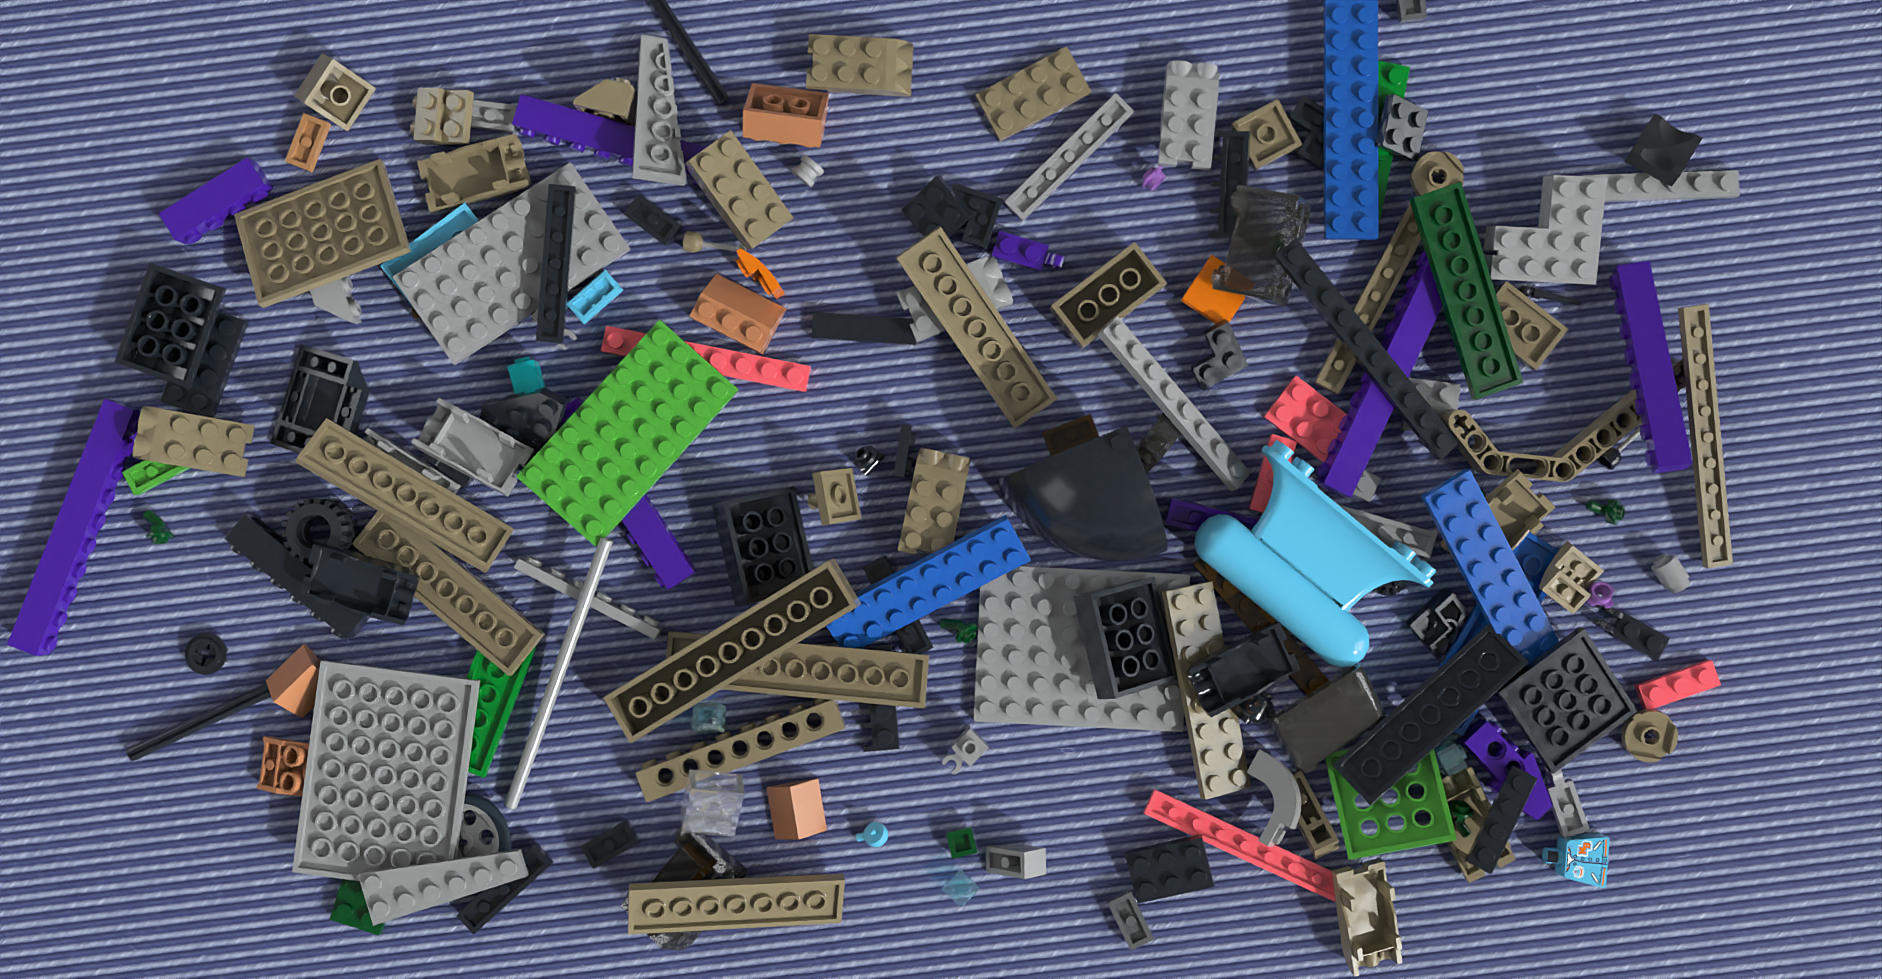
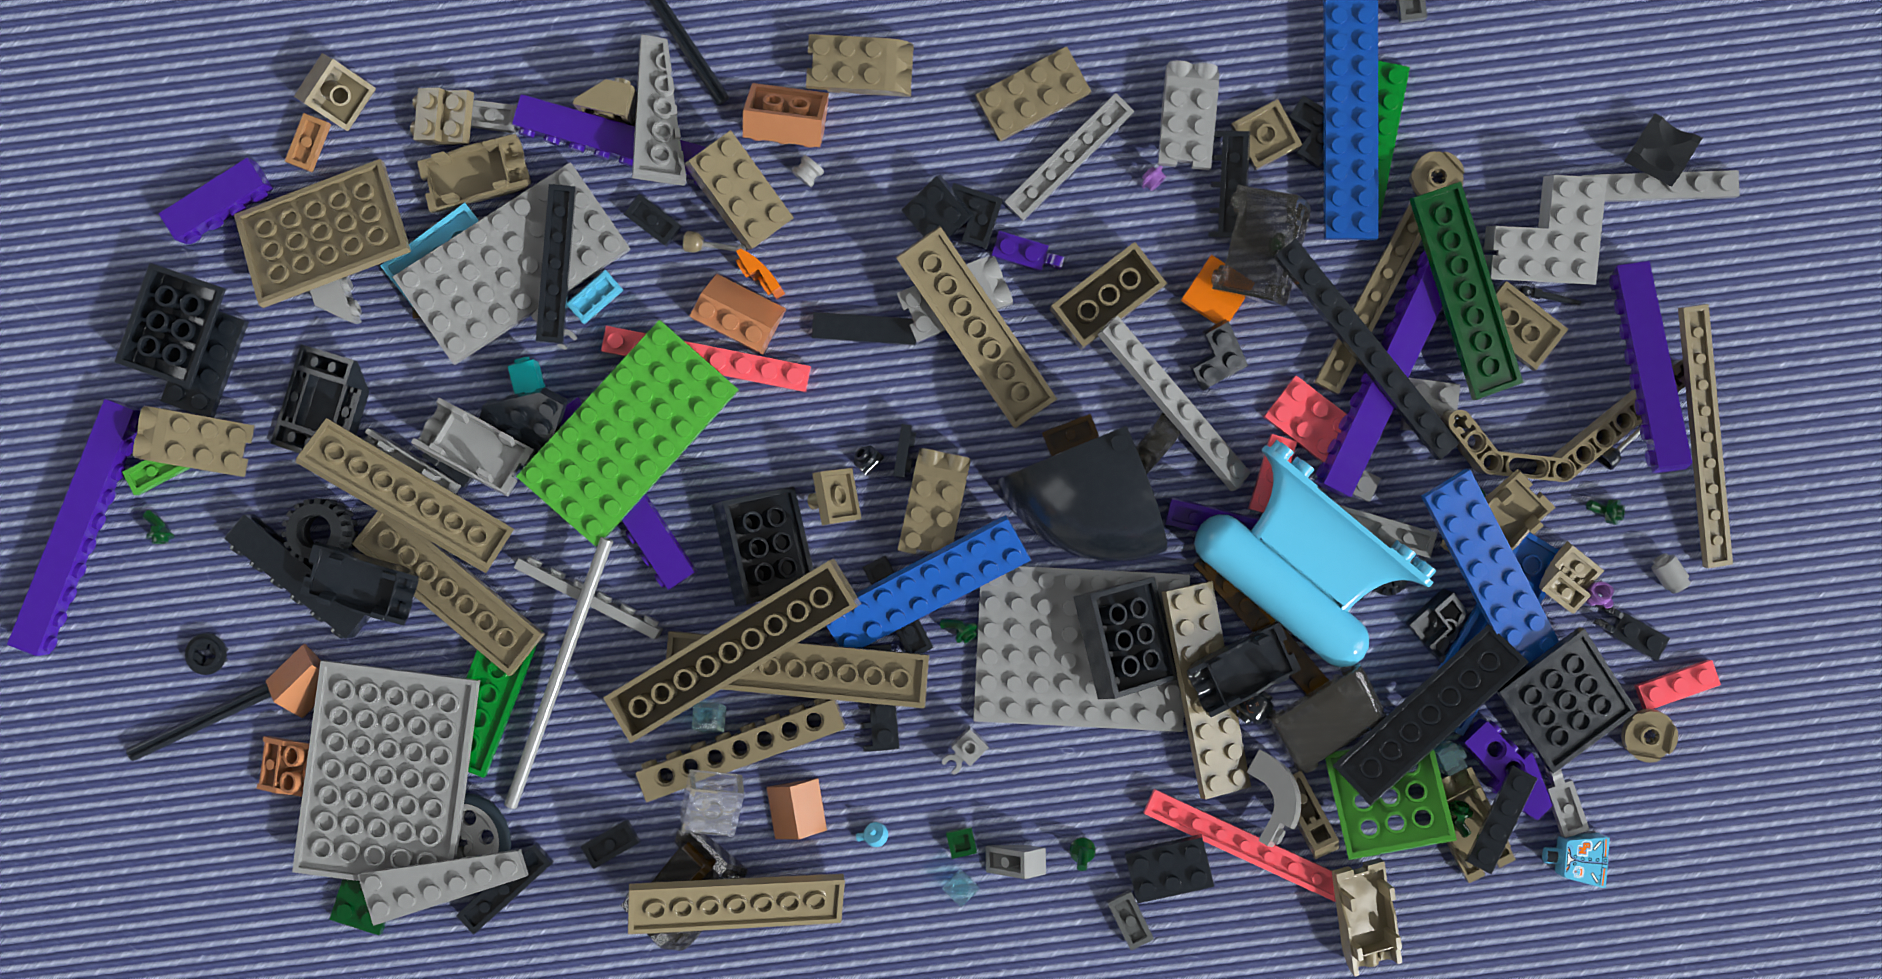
(1082, 851): none -> dark green plate
(1401, 128): plate -> none

